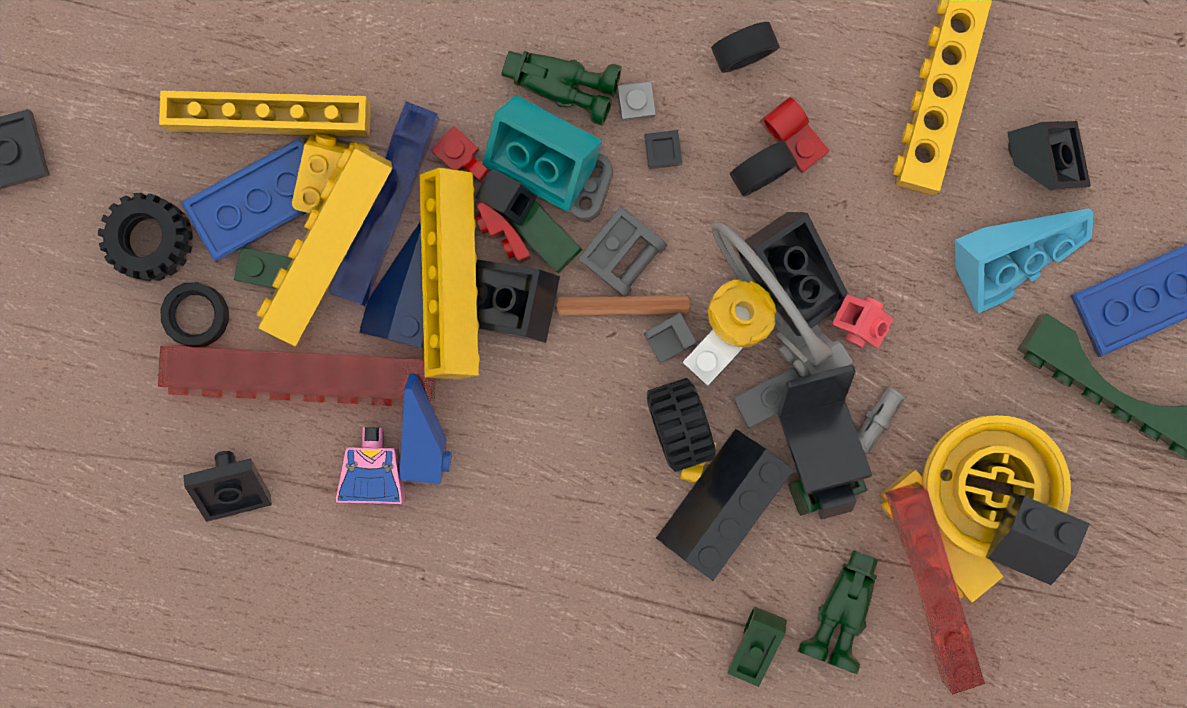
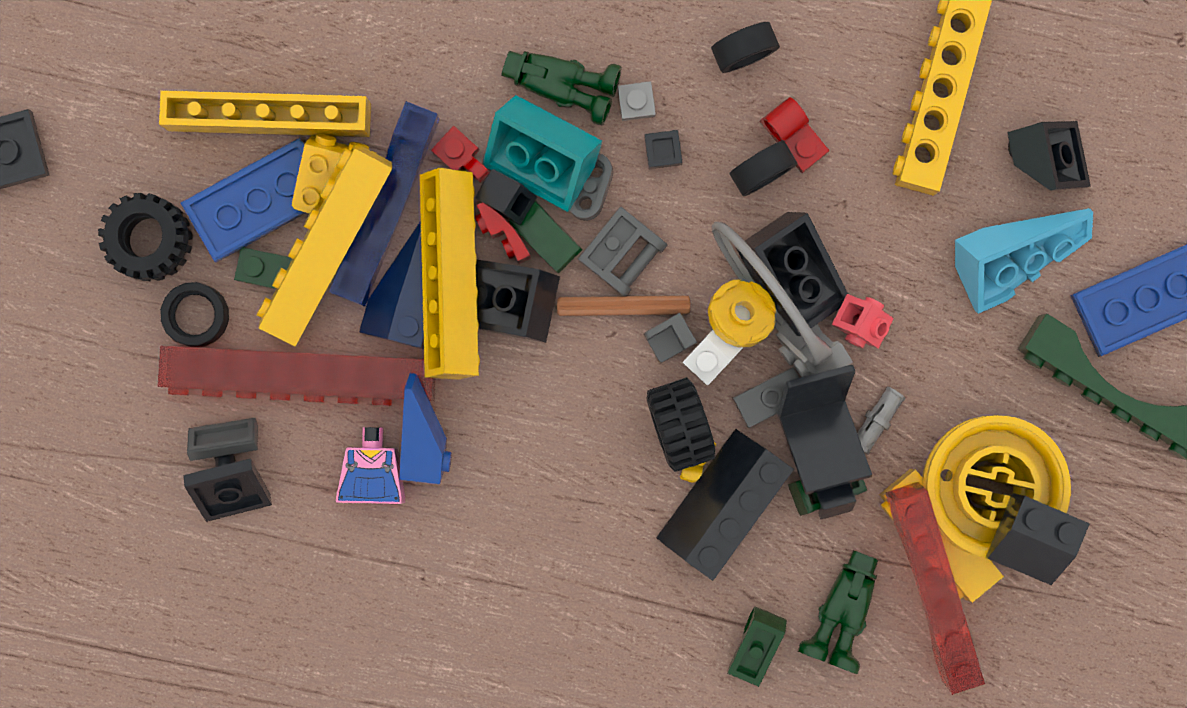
(222, 439): none -> dark grey tile

